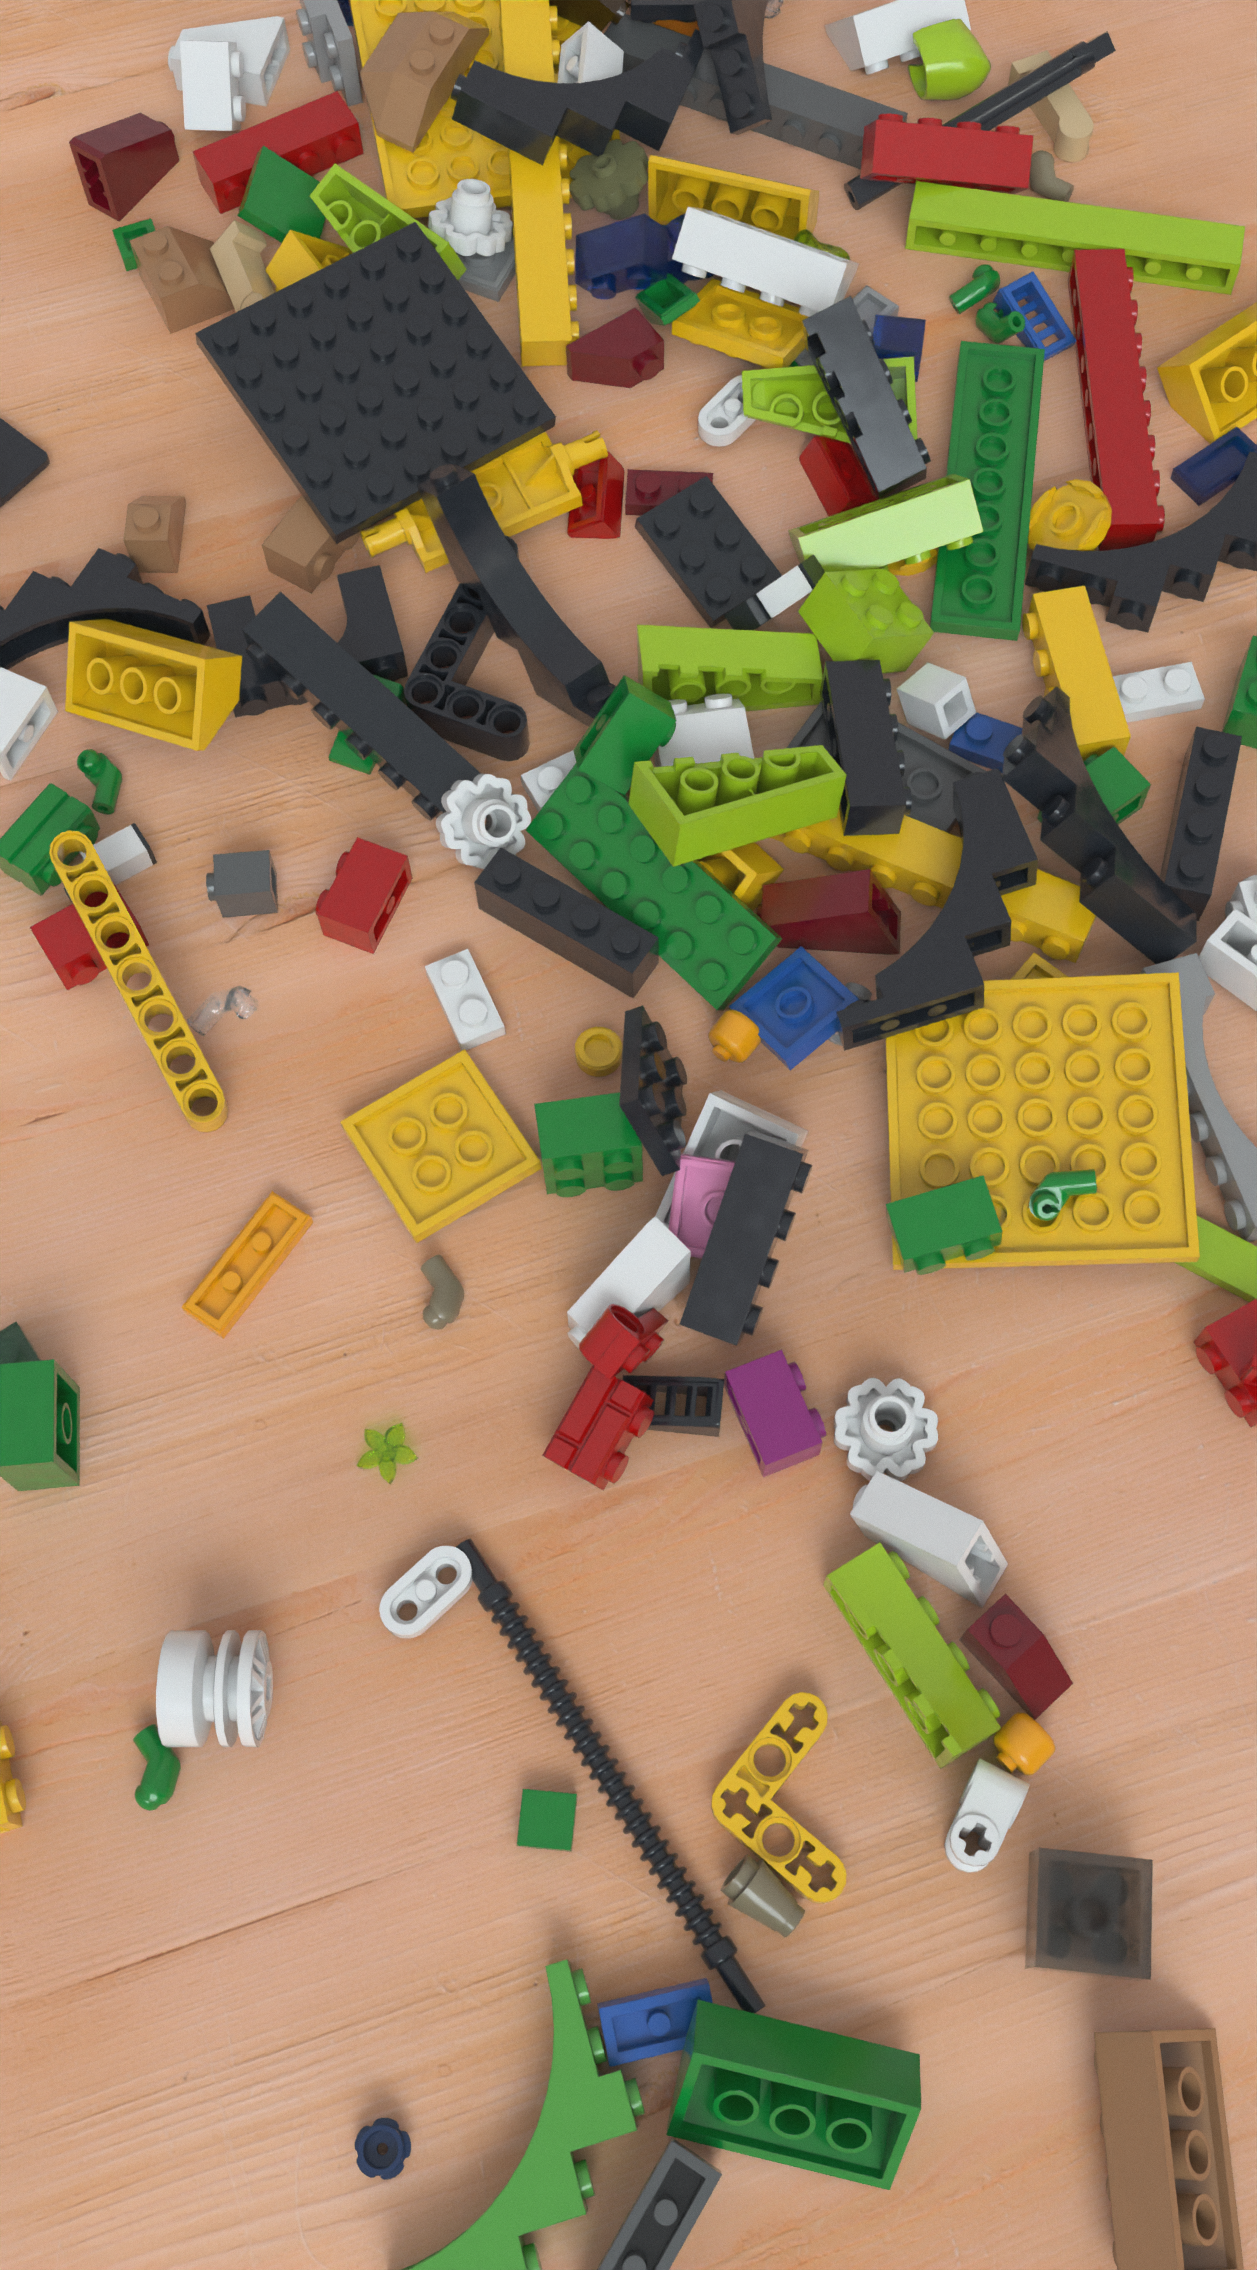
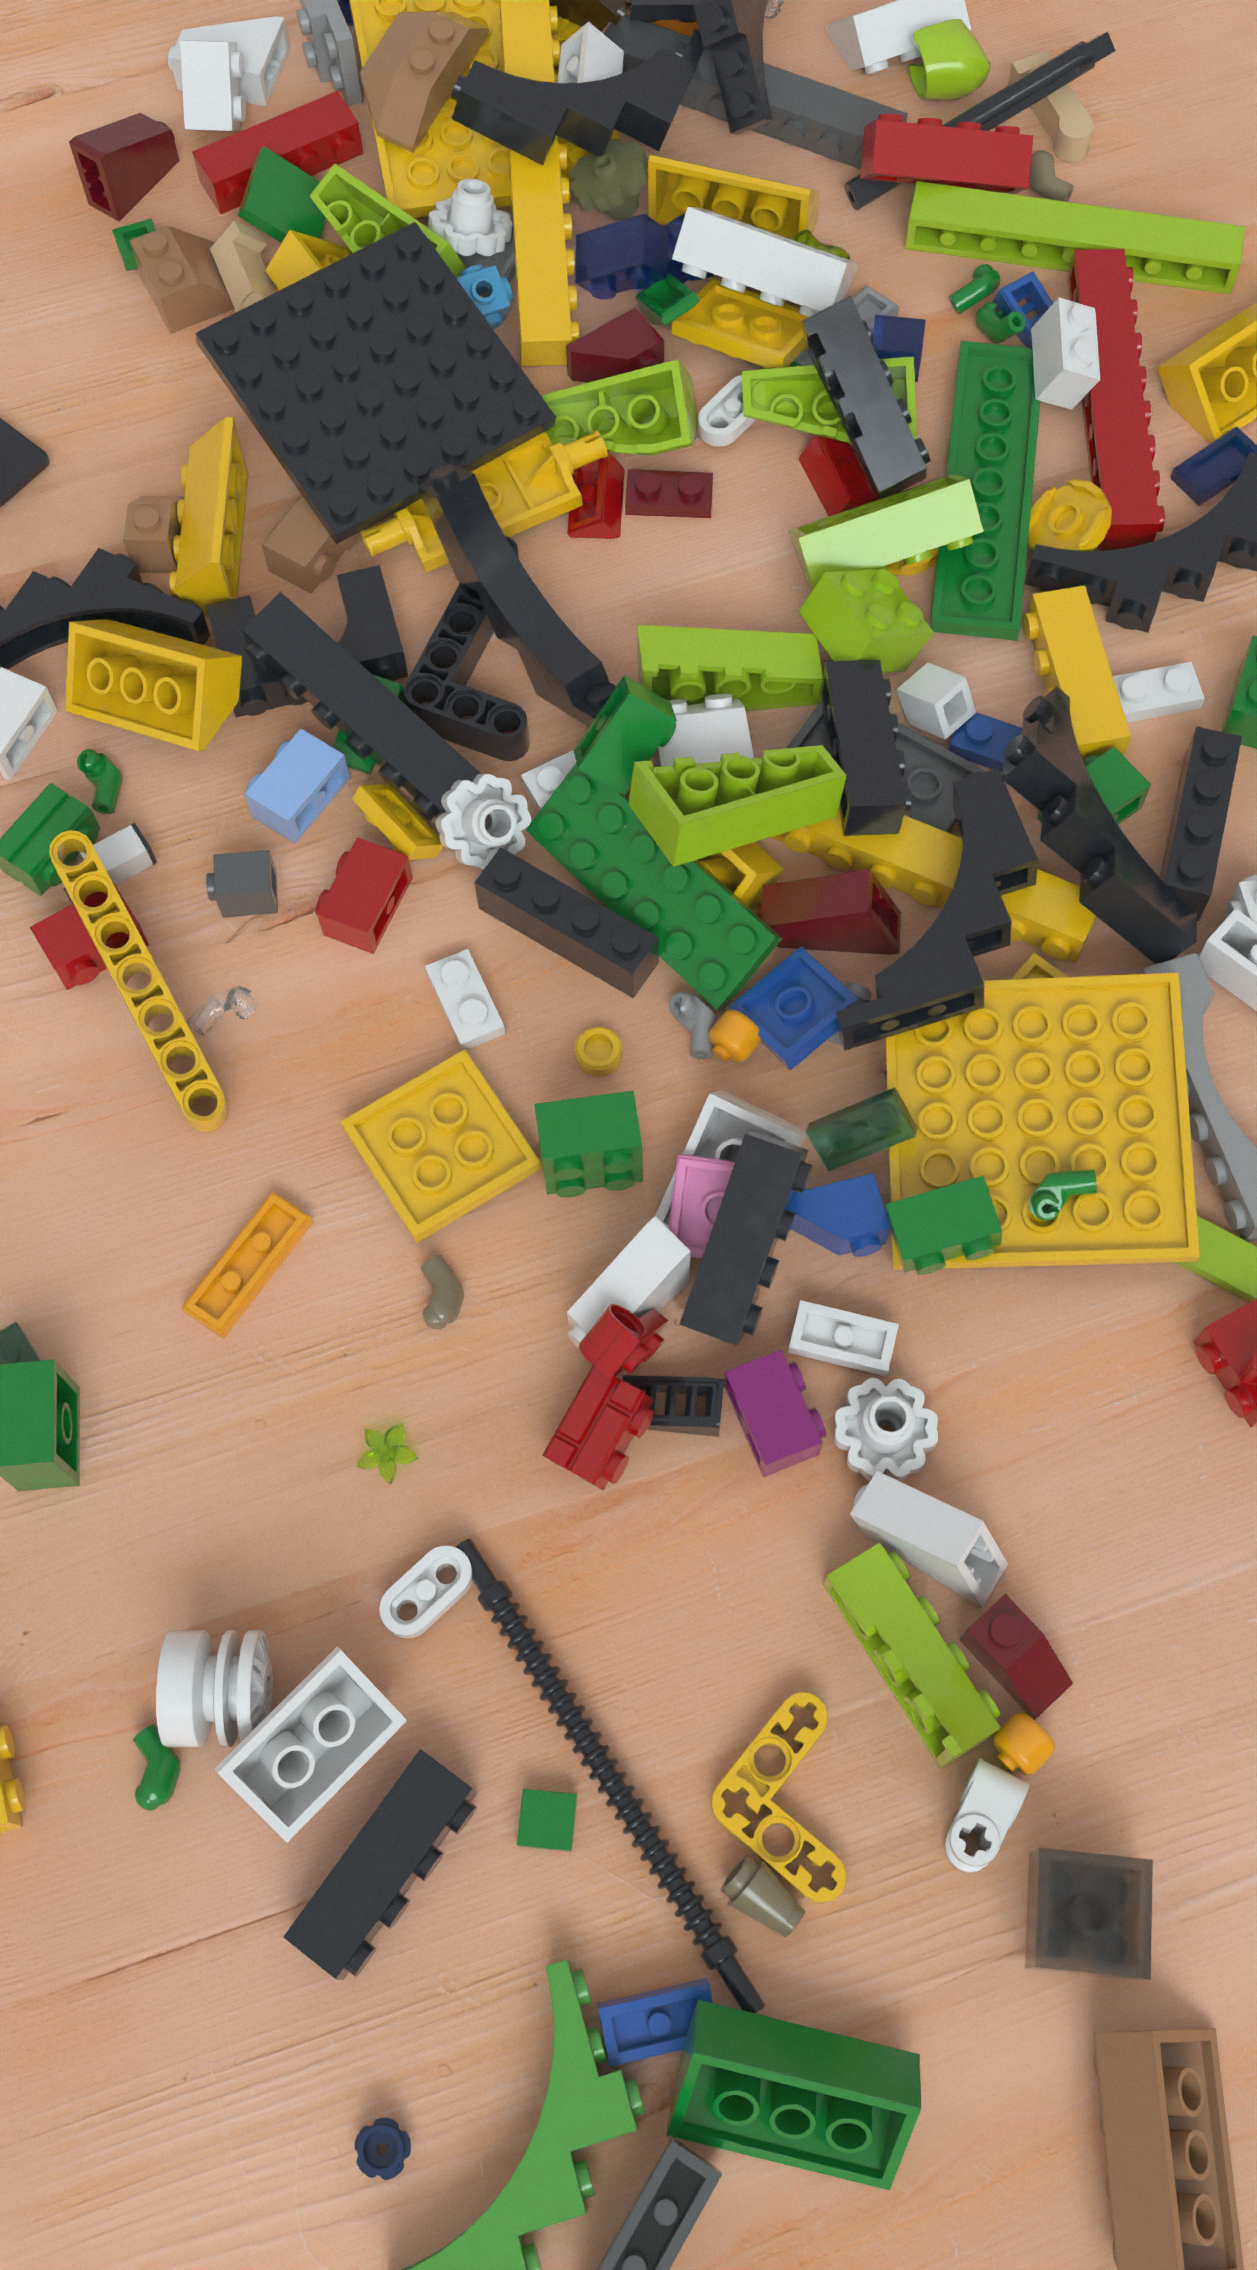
(211, 518): none -> yellow slope
(297, 785): none -> light blue brick
(311, 1744): none -> white slope
(381, 1866): none -> black brick
(398, 821): none -> yellow plate
(497, 304): none -> dark azure brick
(633, 411): none -> lime wedge
(653, 1090): black plate -> none
(697, 1020): none -> light grey arm
(707, 550): black plate -> none
(776, 596): piece -> none
(843, 1216): none -> blue slope
(843, 1338): none -> white plate
(862, 1129): none -> clear green plate
(1065, 353): none -> white brick

